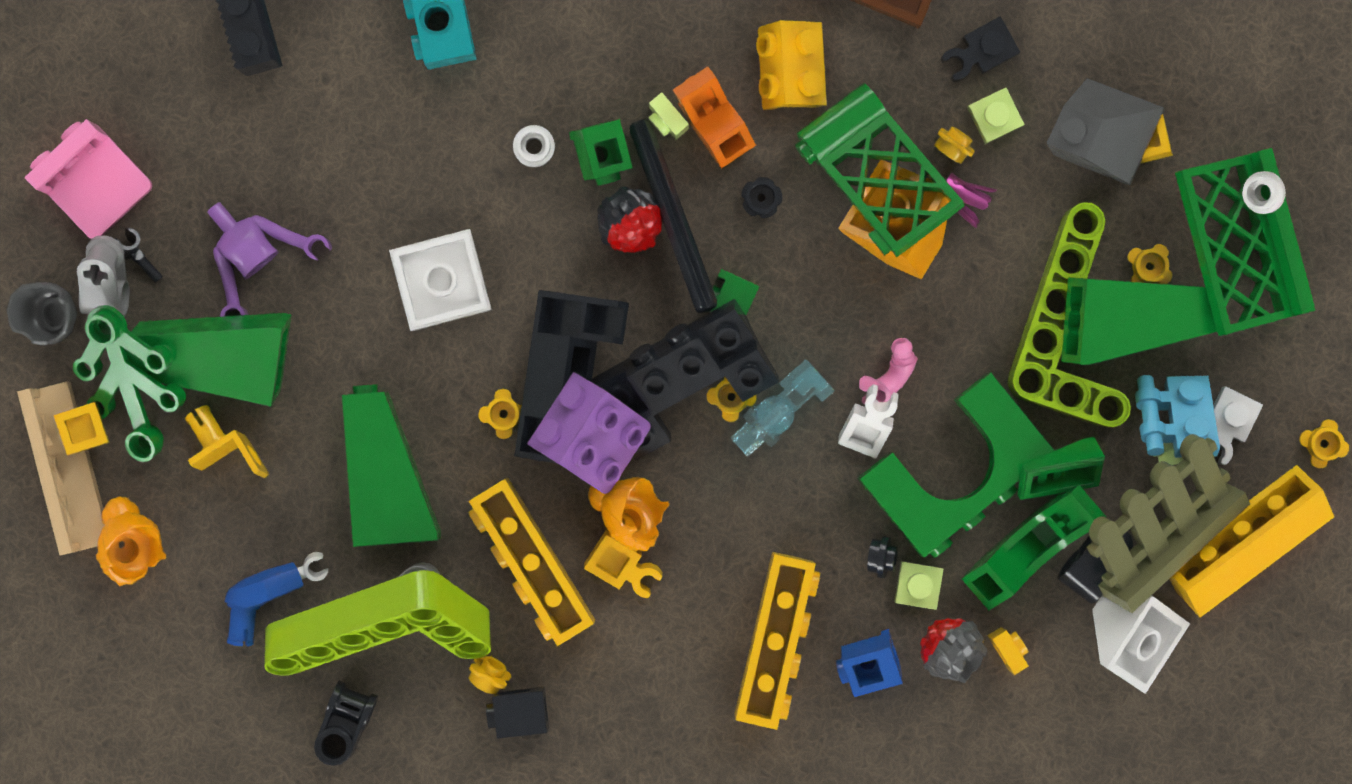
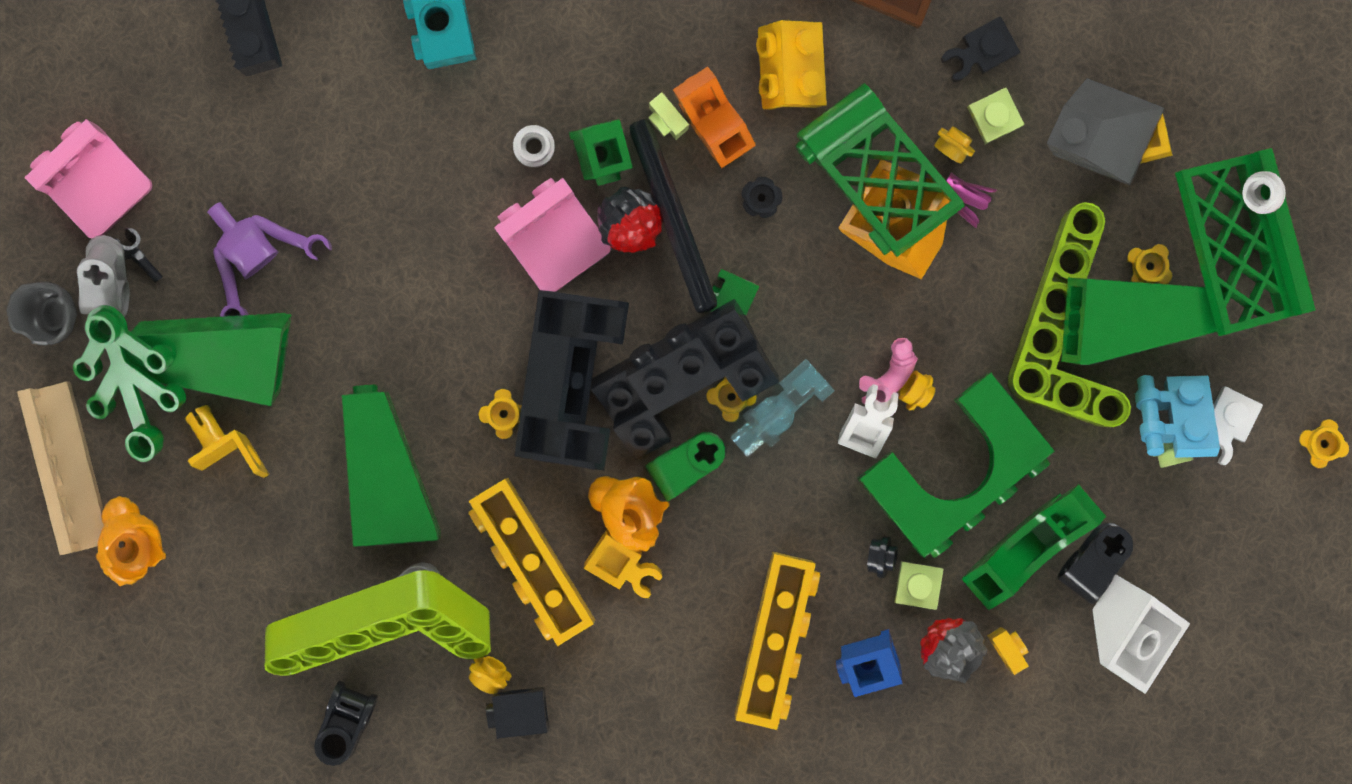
(81, 428): yellow plate -> none
(261, 588): blue arm -> none
(440, 280): white tile -> none
(552, 236): none -> bright pink bracket
(590, 433): medium lavender bracket -> none
(680, 468): none -> green piece
(917, 391): none -> yellow plate
(1063, 470): green slope -> none
(1170, 544): olive fence -> none
(1254, 540): yellow brick -> none

